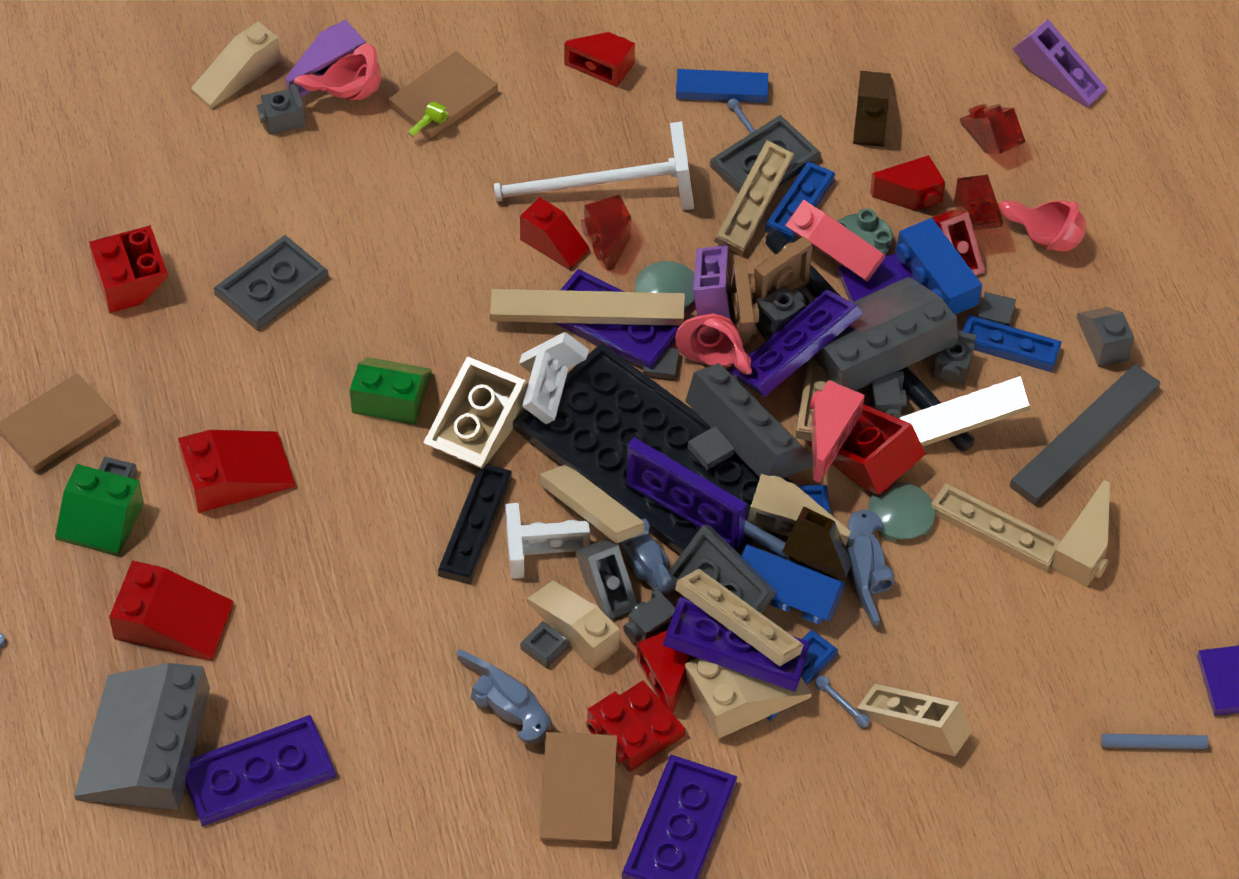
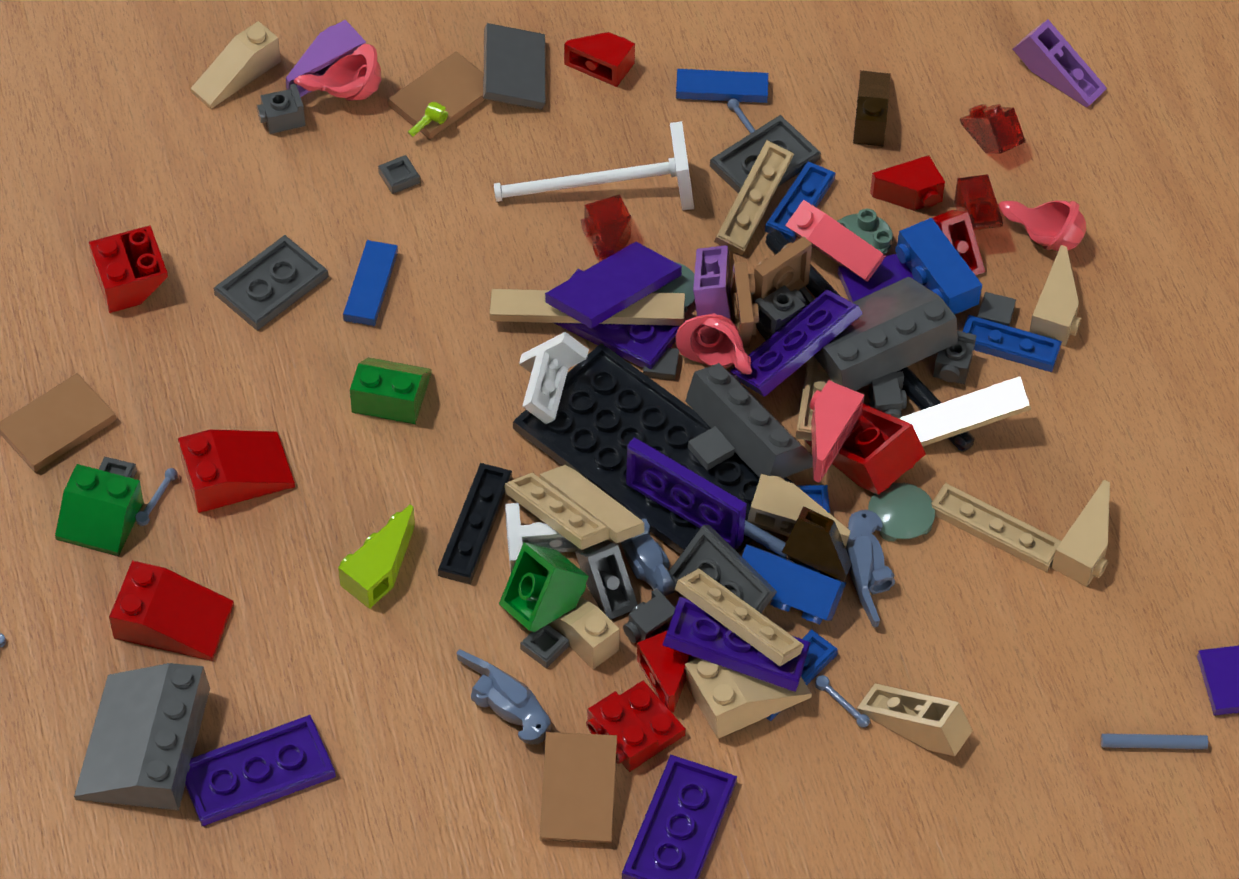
(142, 517): none -> sand blue hinge
(370, 283): none -> blue tile
(375, 566): none -> lime slope
(399, 174): none -> dark grey tile
(477, 413): tan slope -> none
(514, 66): none -> dark grey tile
(542, 587): none -> green slope
(552, 234): red slope -> none
(557, 511): none -> tan tile
(613, 284): none -> dark purple tile
(1058, 302): none -> tan slope
(1084, 434): dark grey tile -> none
(1107, 335): dark grey slope -> none

